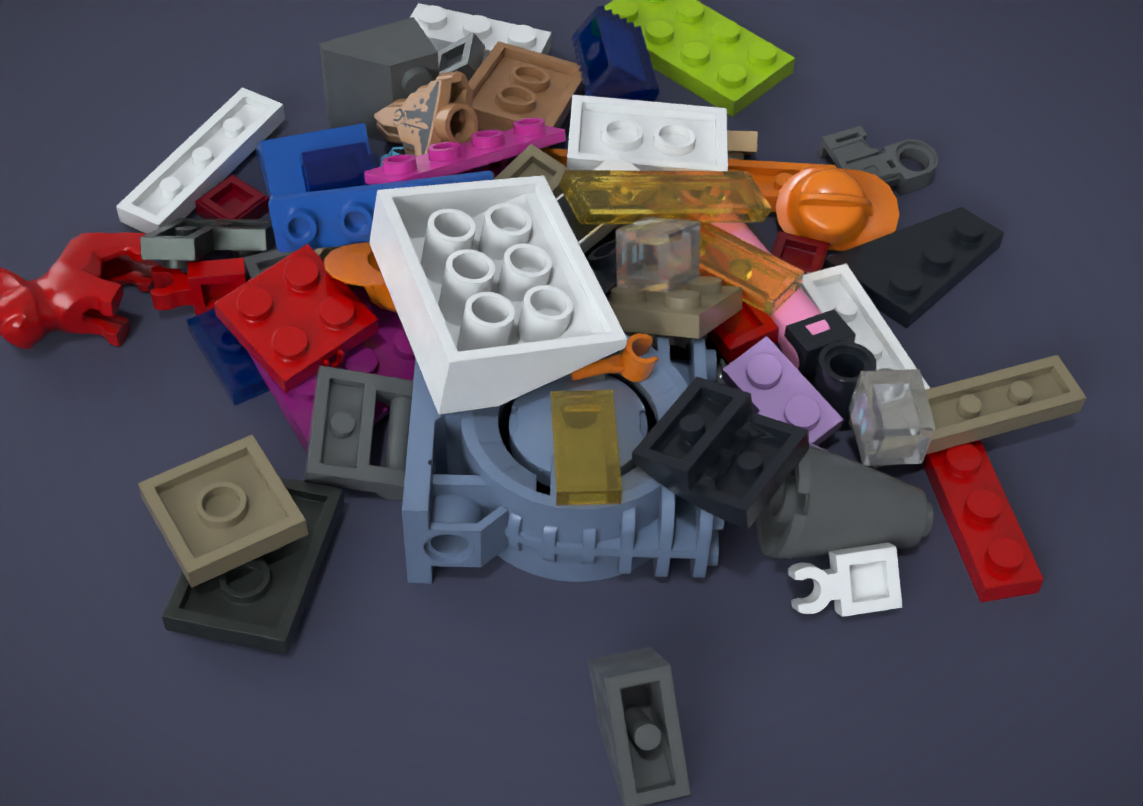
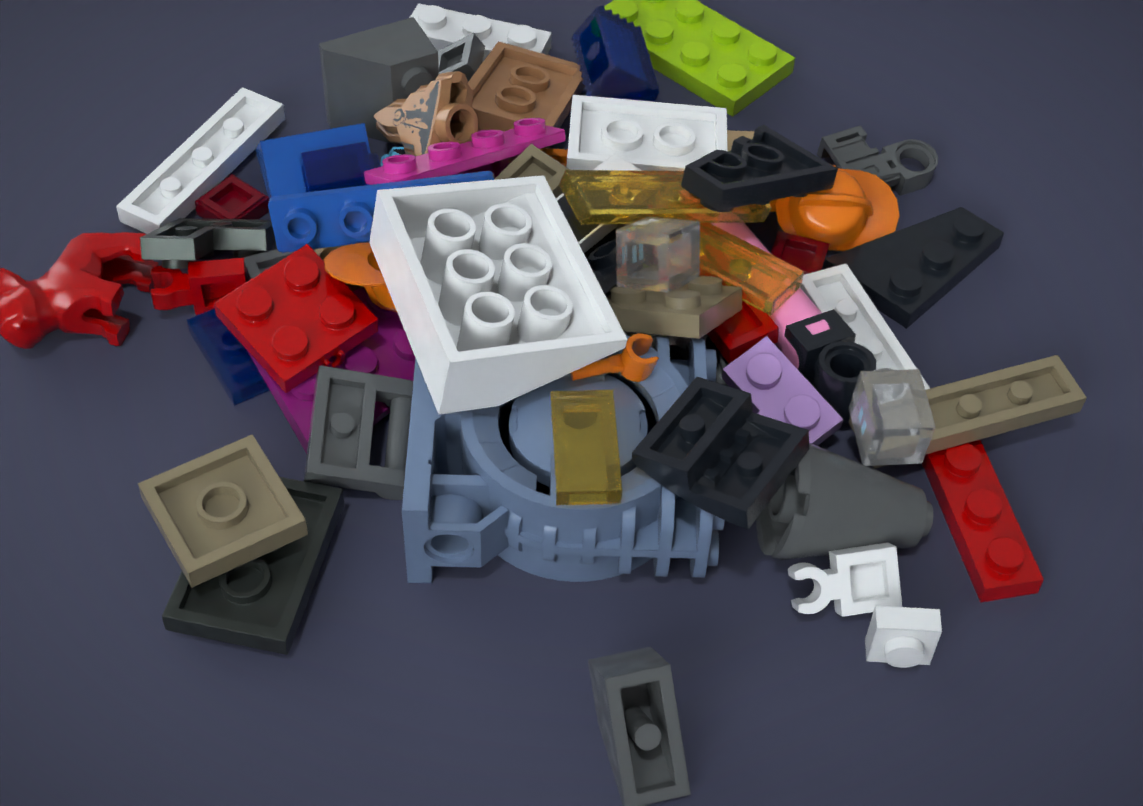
(756, 172): none -> black wing
(903, 636): none -> white plate

